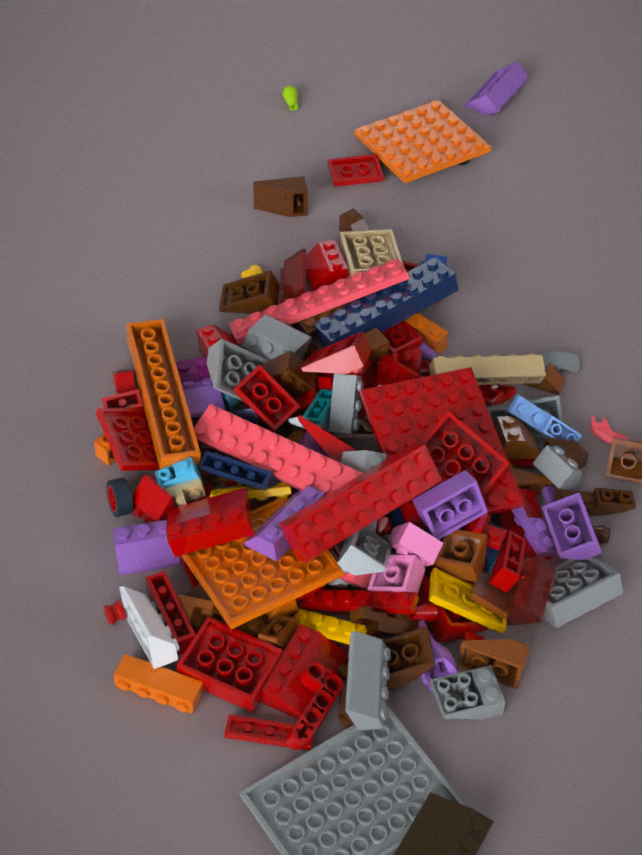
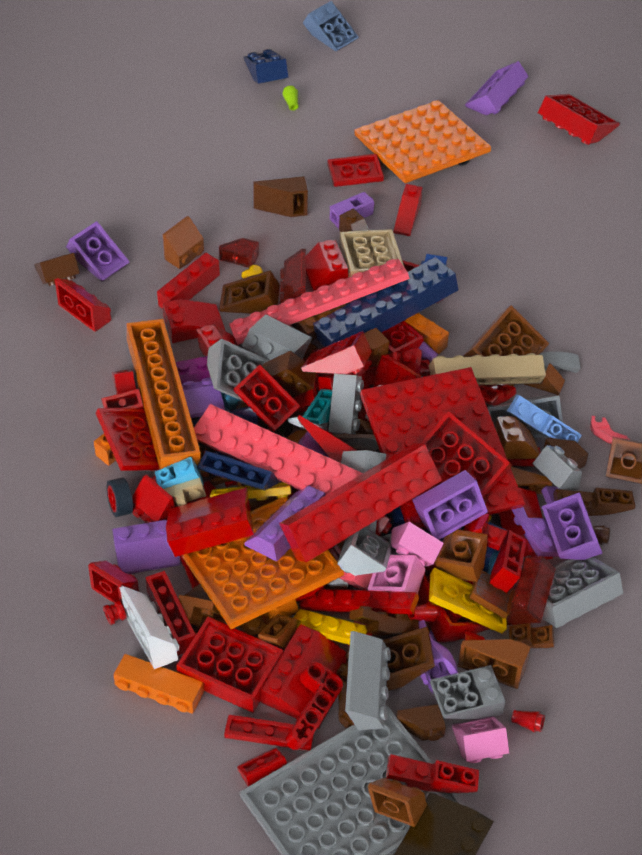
(58, 267): none -> reddish brown slope
(82, 304): none -> red slope
(97, 252): none -> medium lavender slope
(108, 578): none -> red slope
(182, 243): none -> dark orange slope
(186, 316): none -> red slope
(190, 280): none -> red brick
(240, 252): none -> clear red slope
(261, 766): none -> red slope
(266, 66): none -> dark blue slope
(330, 27): none -> sand blue slope
(361, 203): none -> medium lavender brick
(397, 800): none -> dark orange slope
(408, 209): none -> red slope
(423, 722): none -> reddish brown slope
(433, 777): none -> red slope
(481, 739): none -> bright pink slope
(508, 335): none -> dark orange slope
(529, 719): none -> red cone
(534, 637): none -> dark orange slope
(577, 118): none -> red slope

